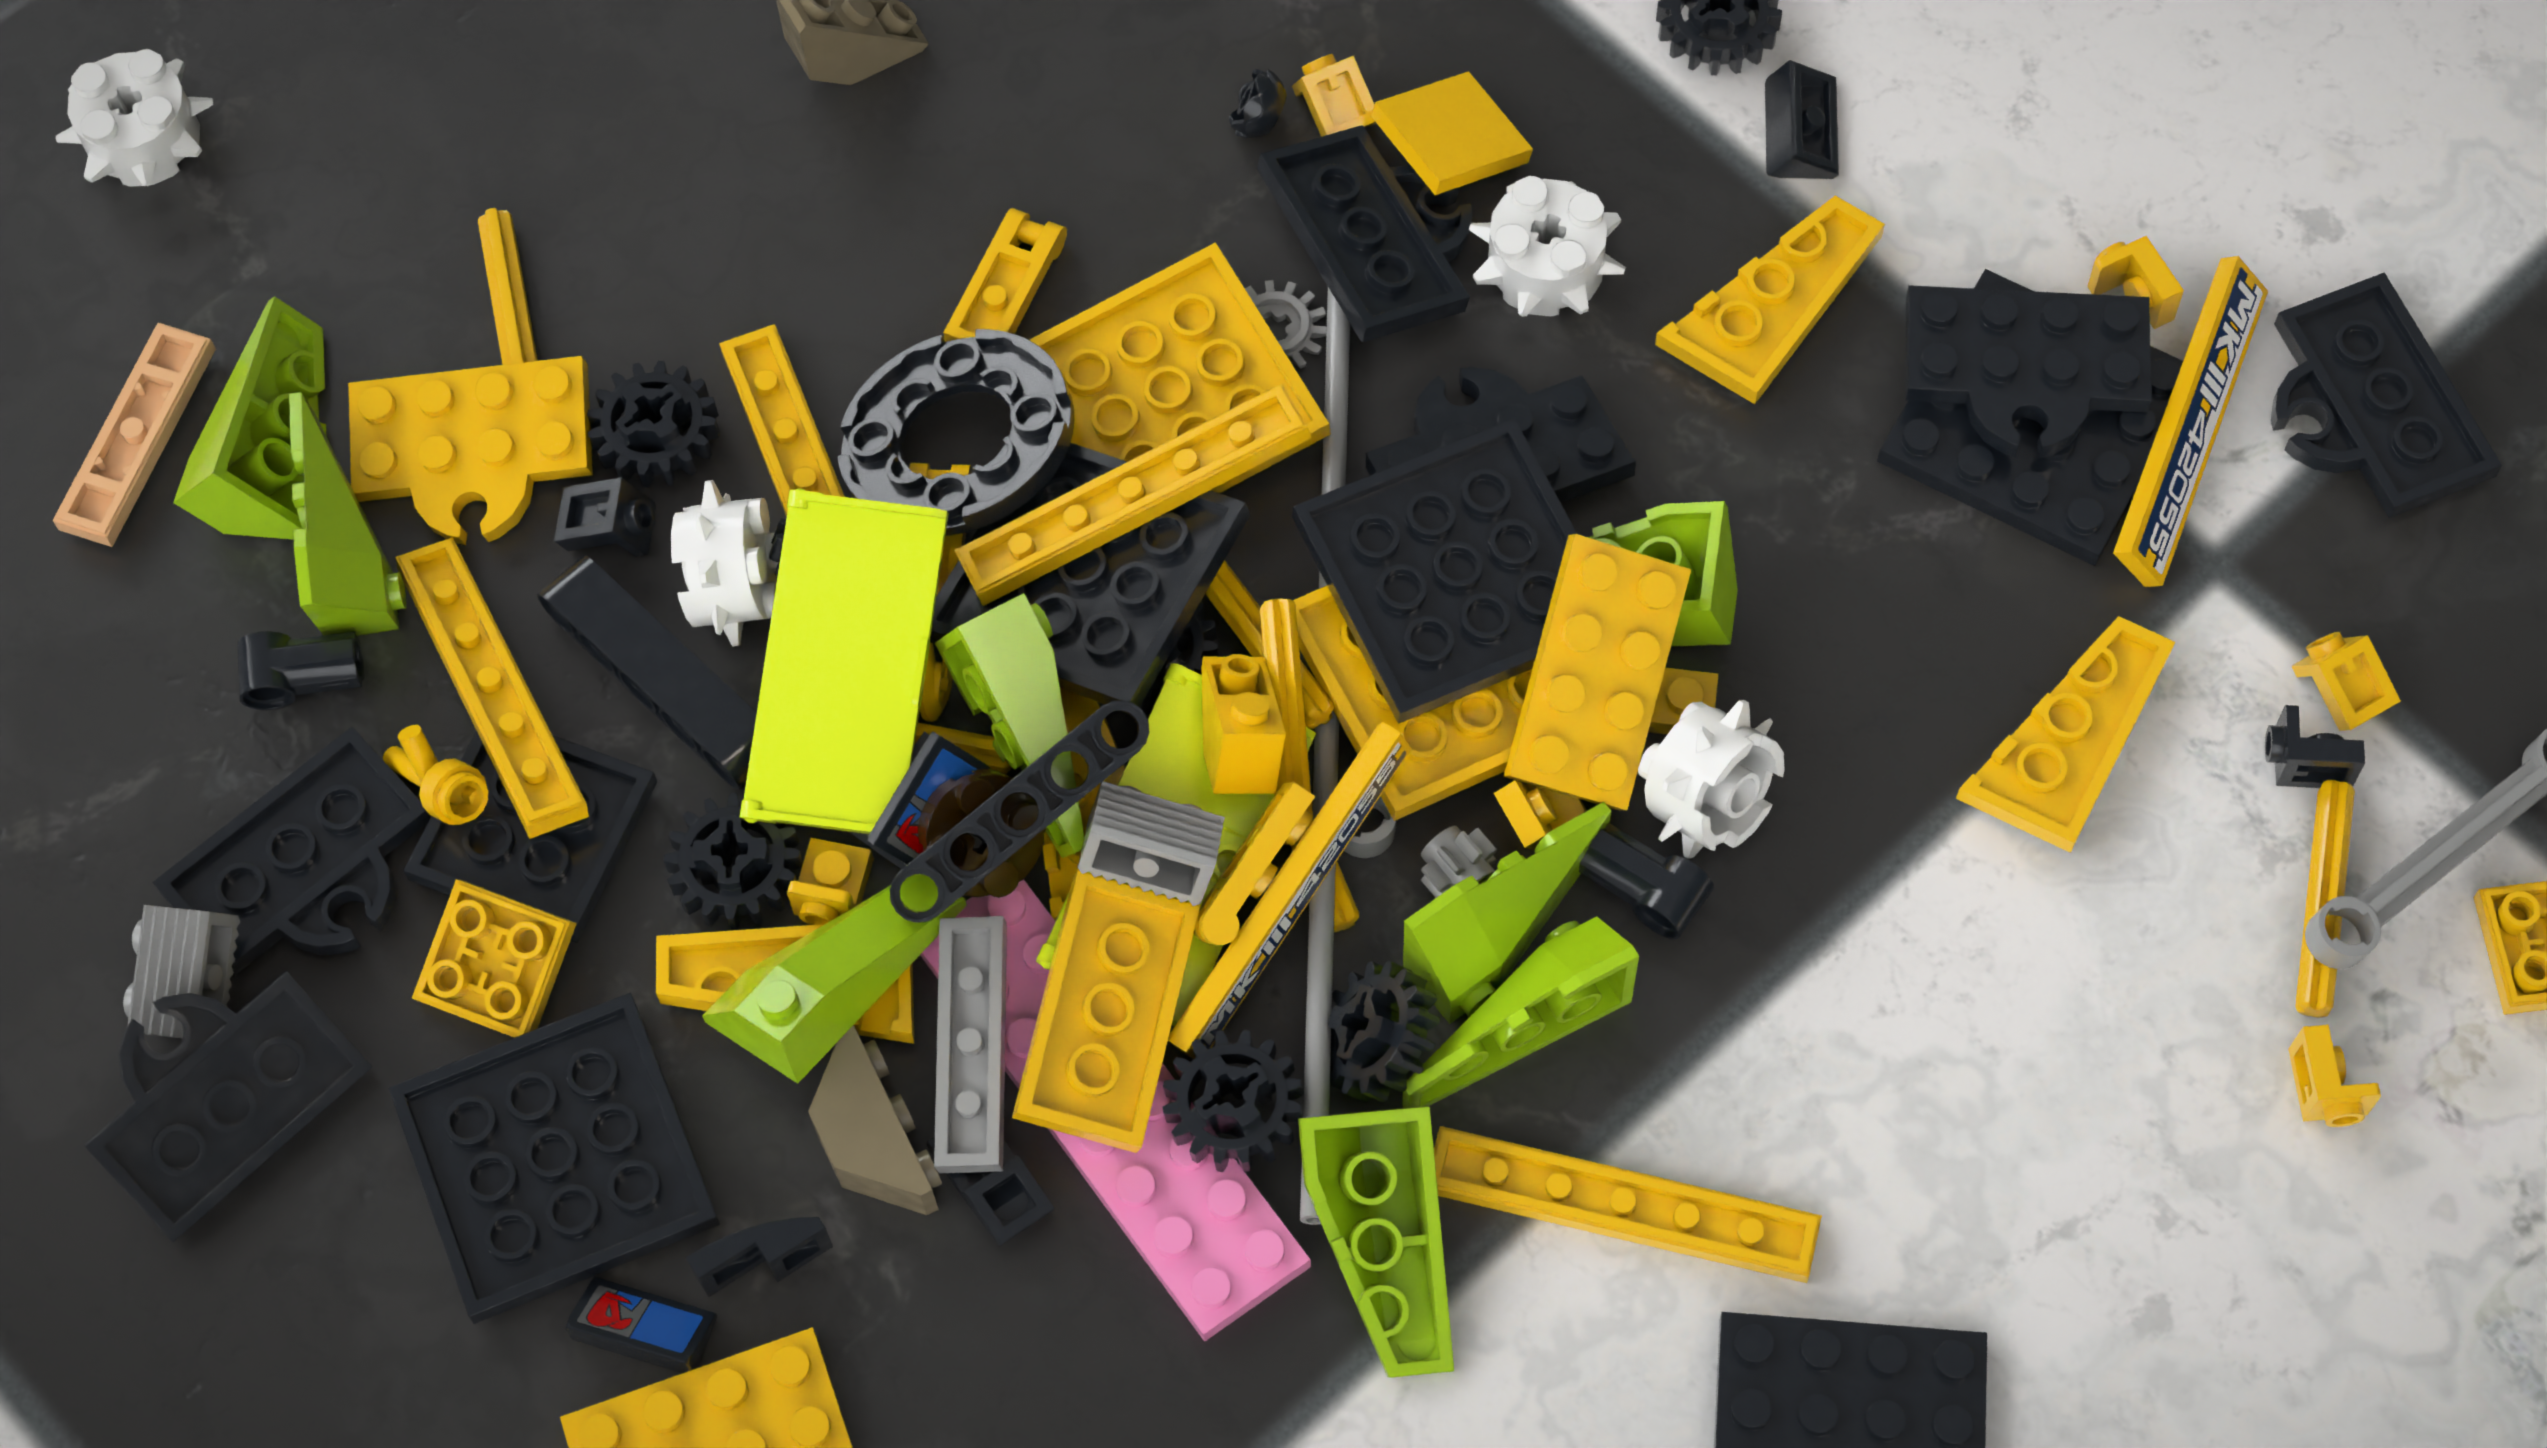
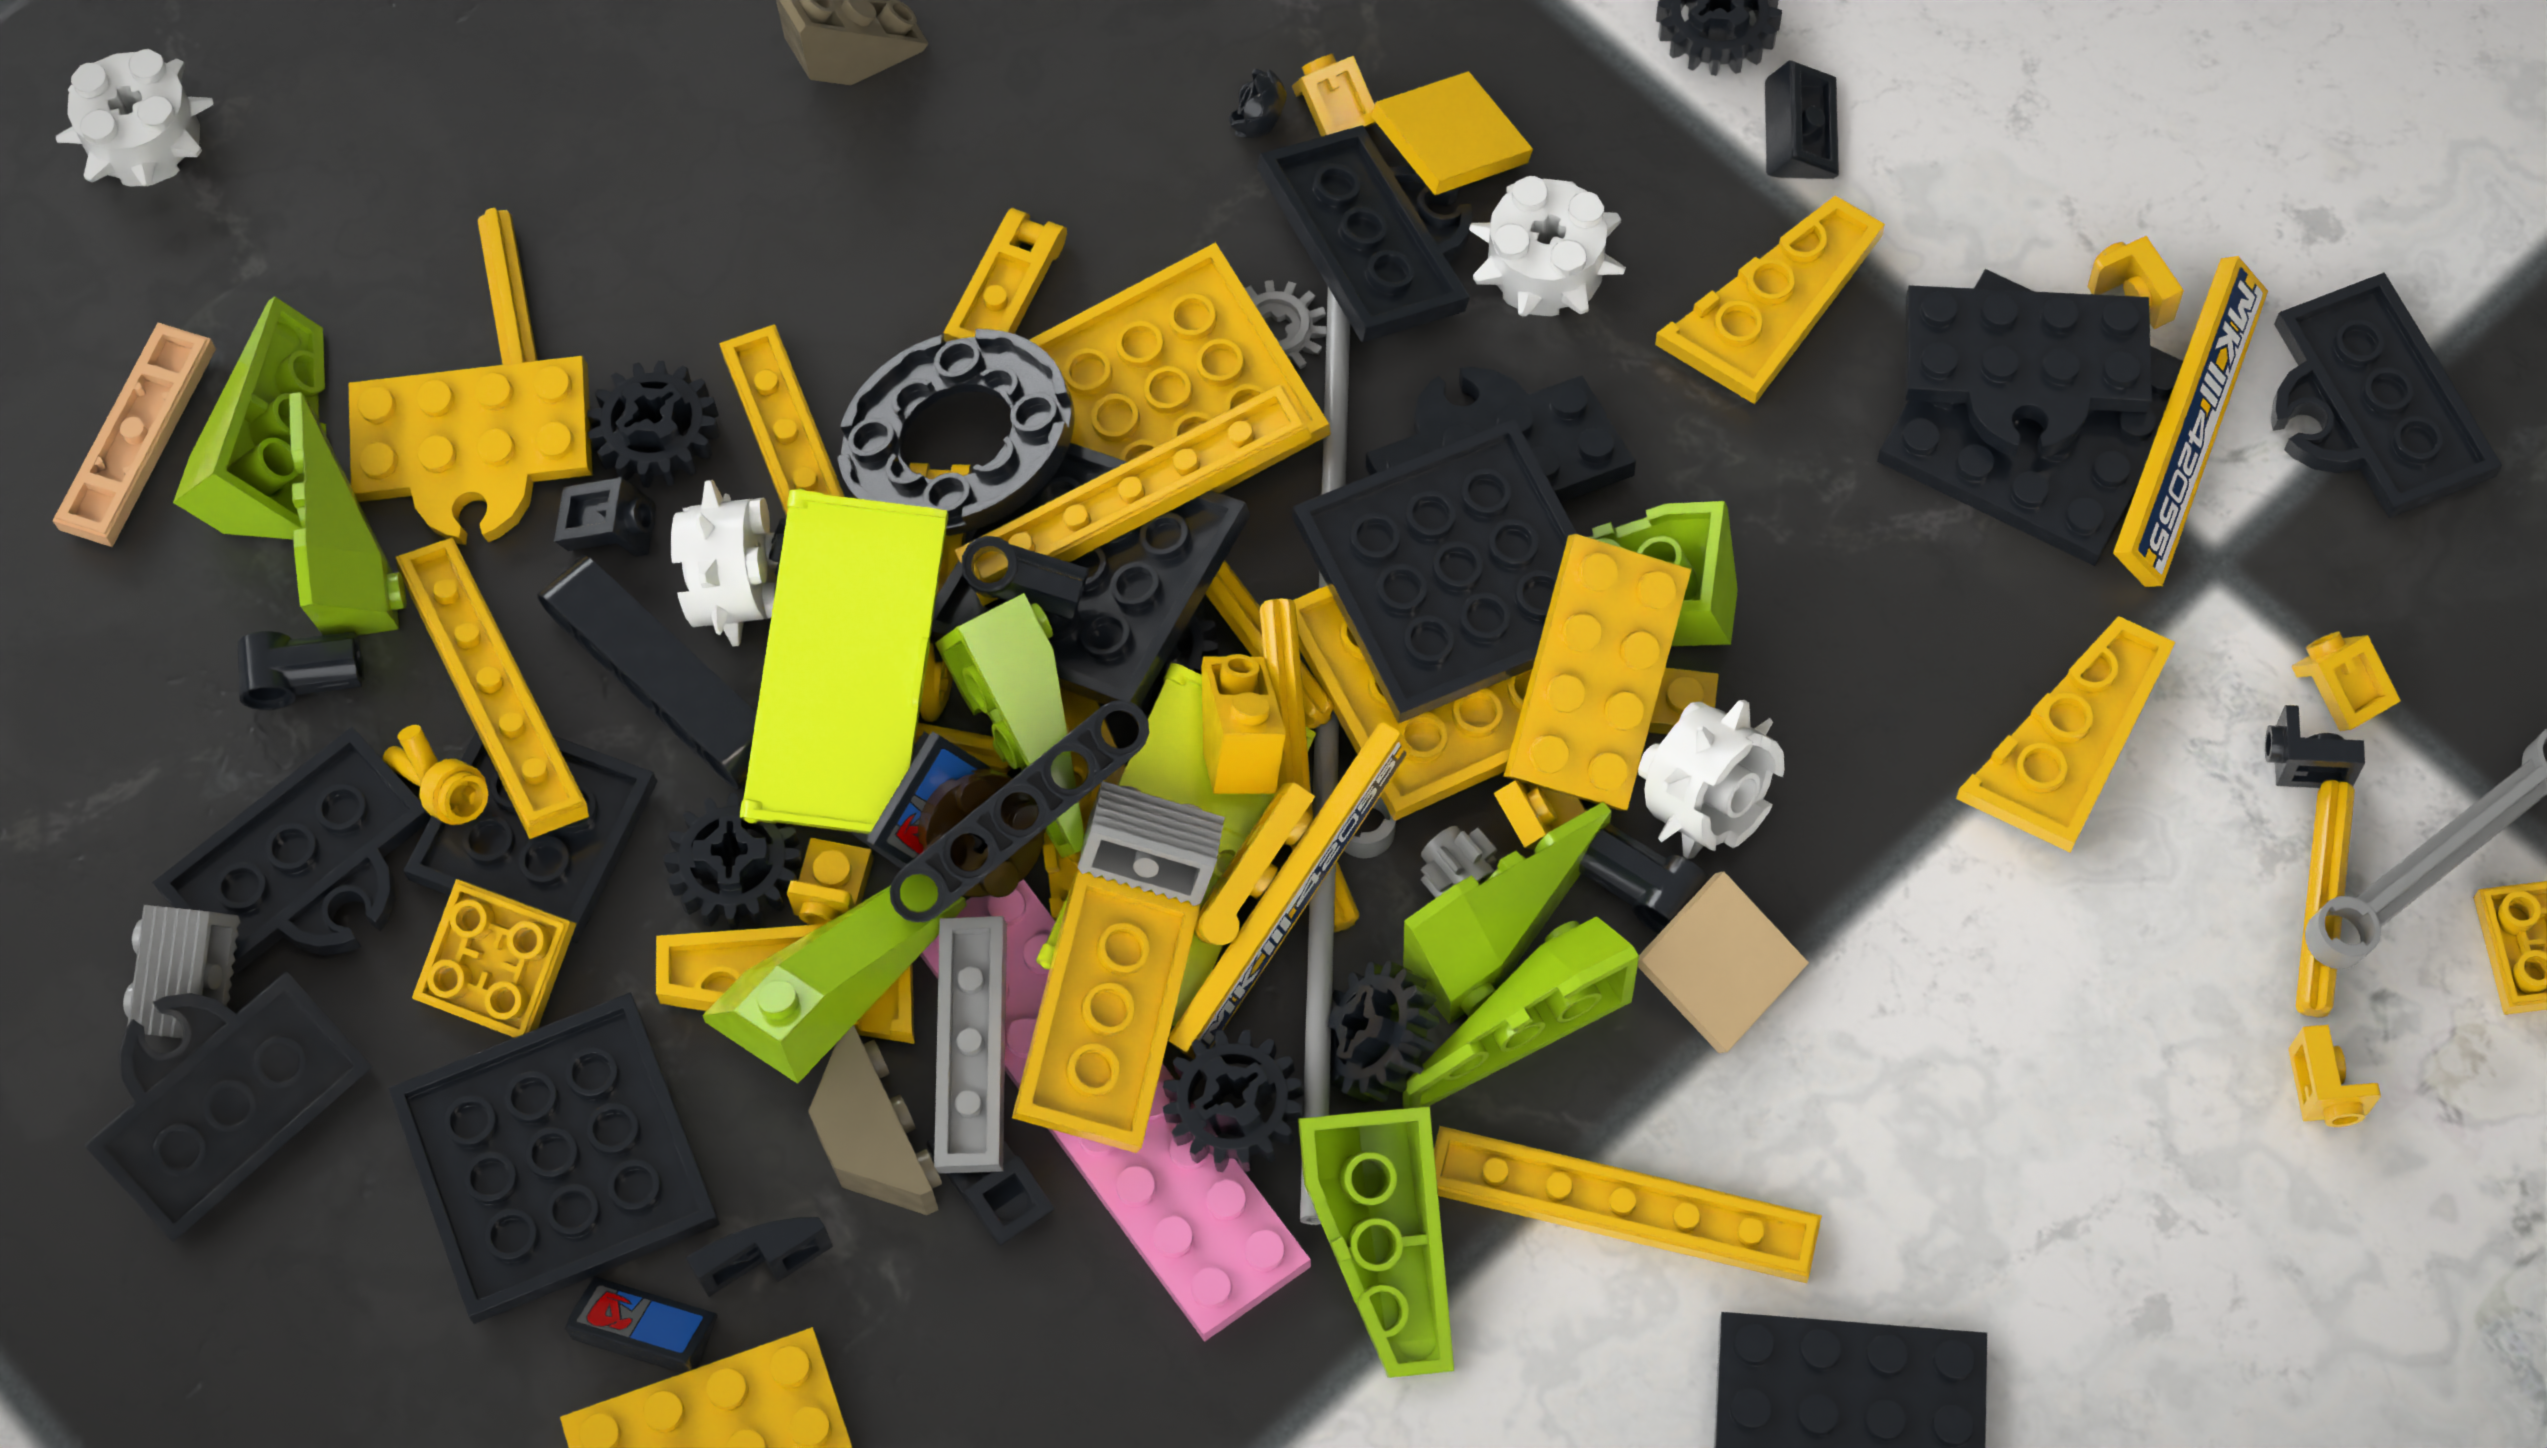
(1043, 579): none -> black piece
(1721, 962): none -> tan tile

